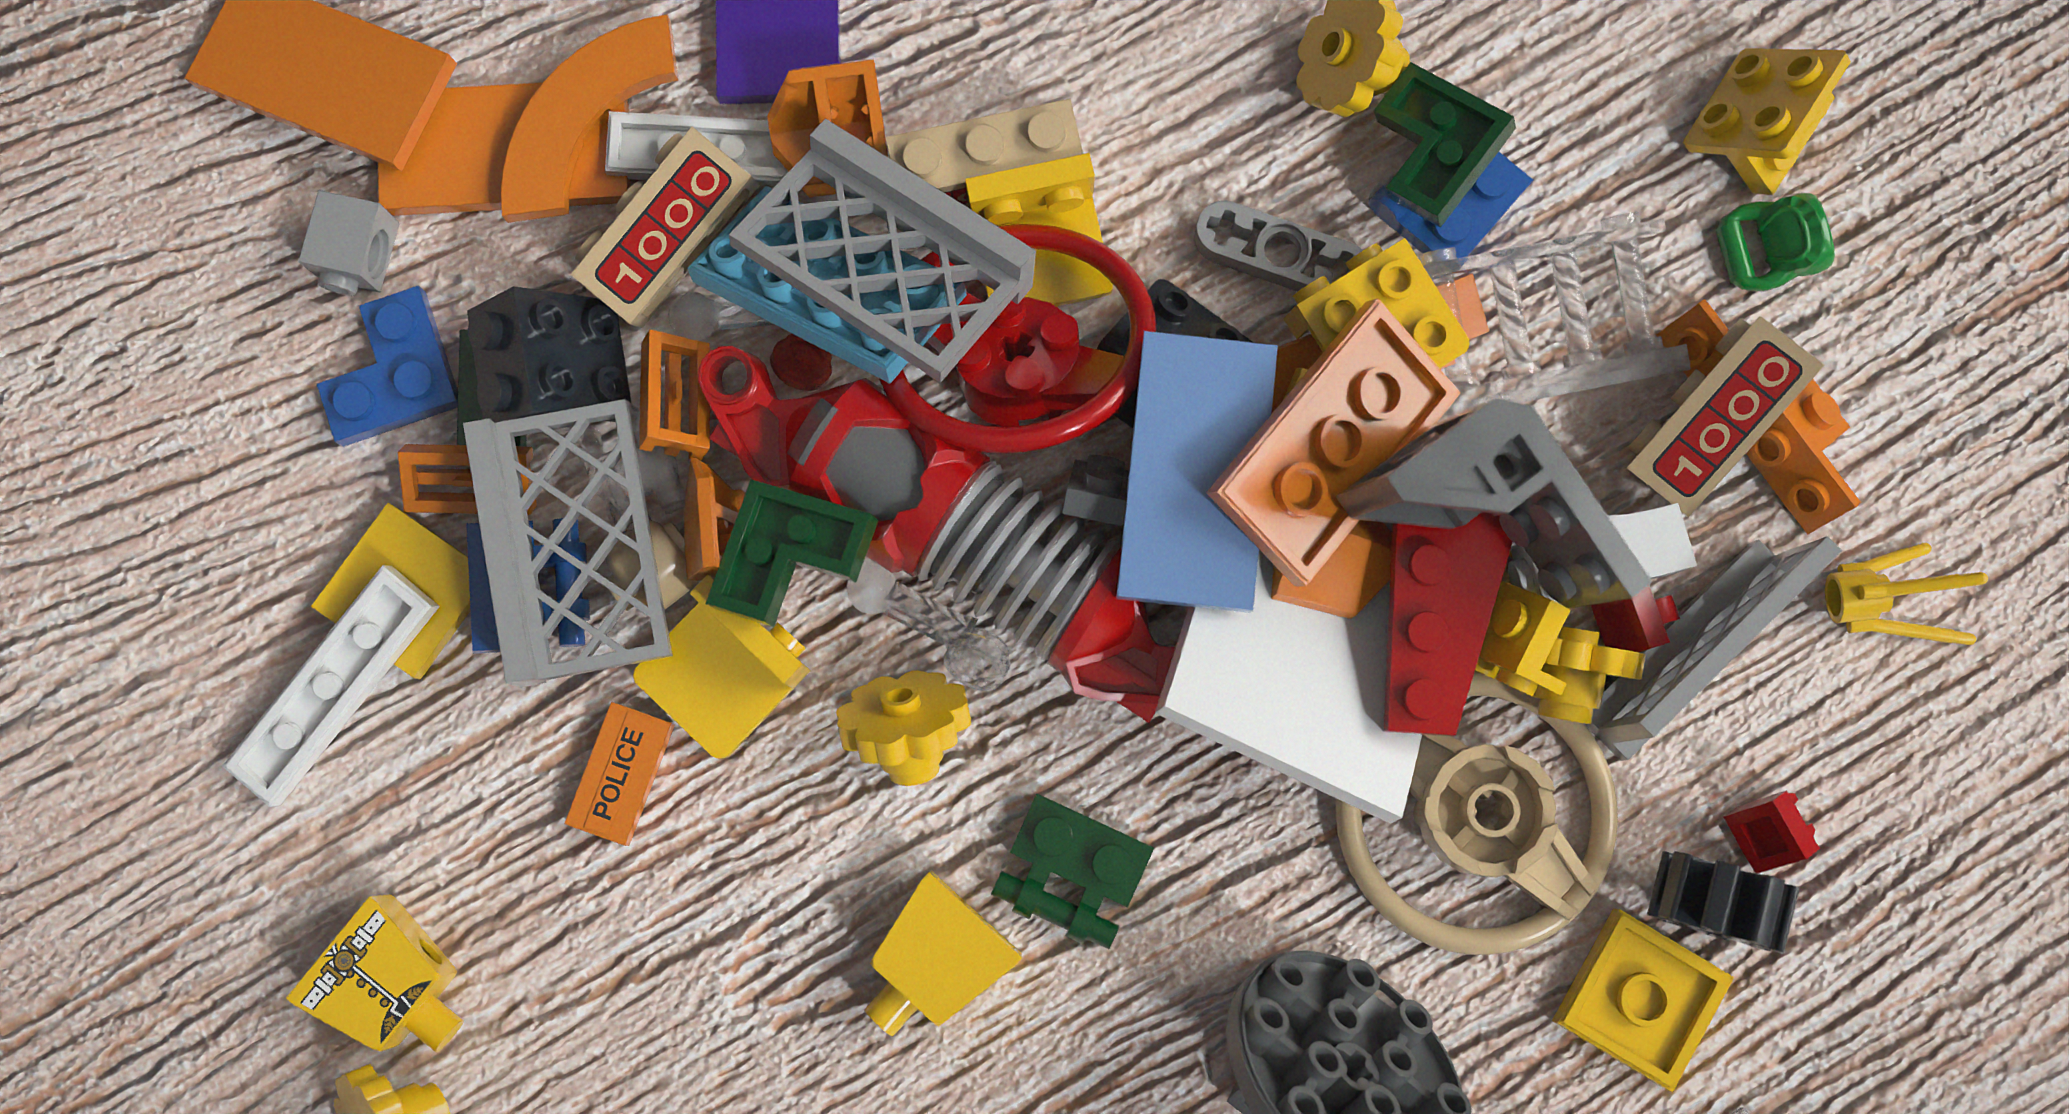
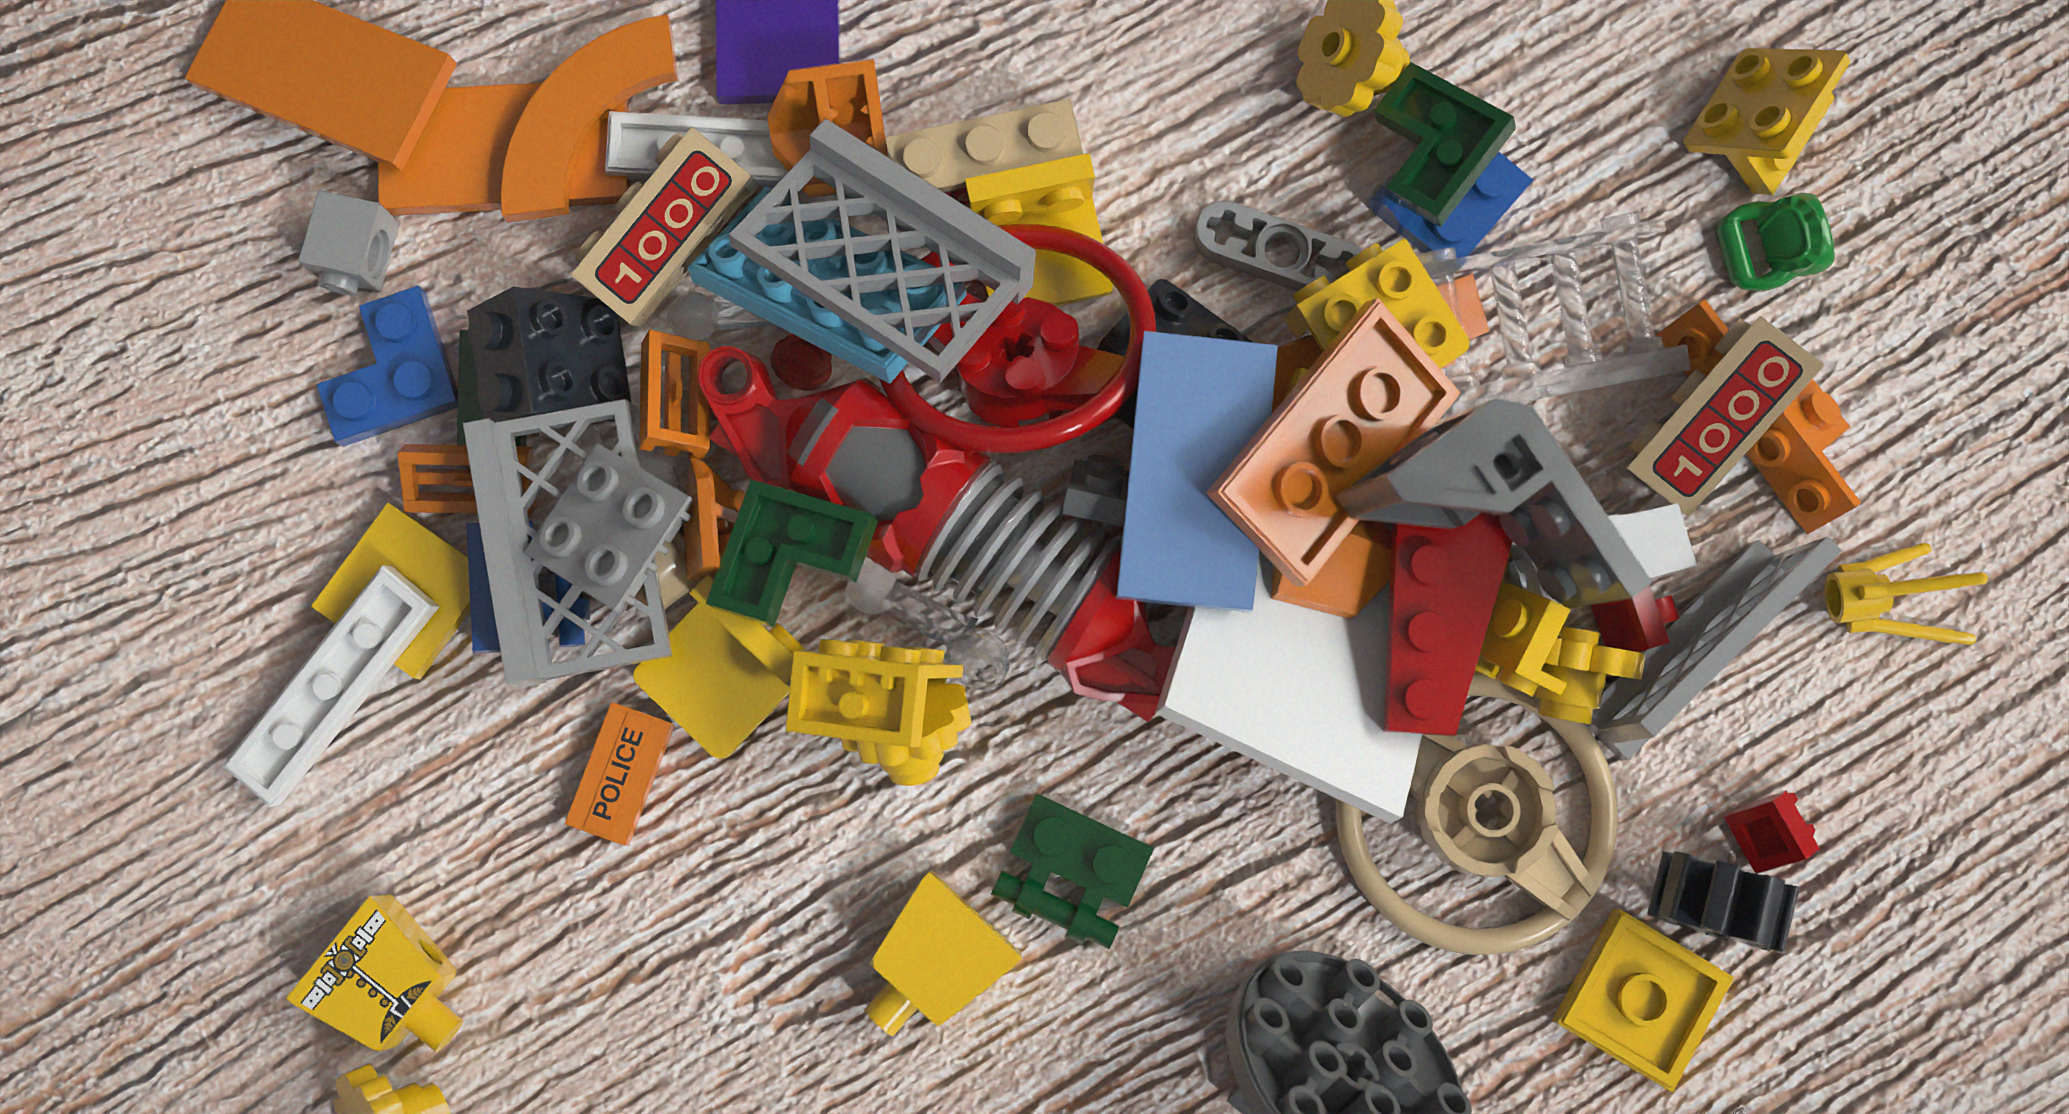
(609, 528): none -> light grey hinge
(864, 691): none -> yellow bracket

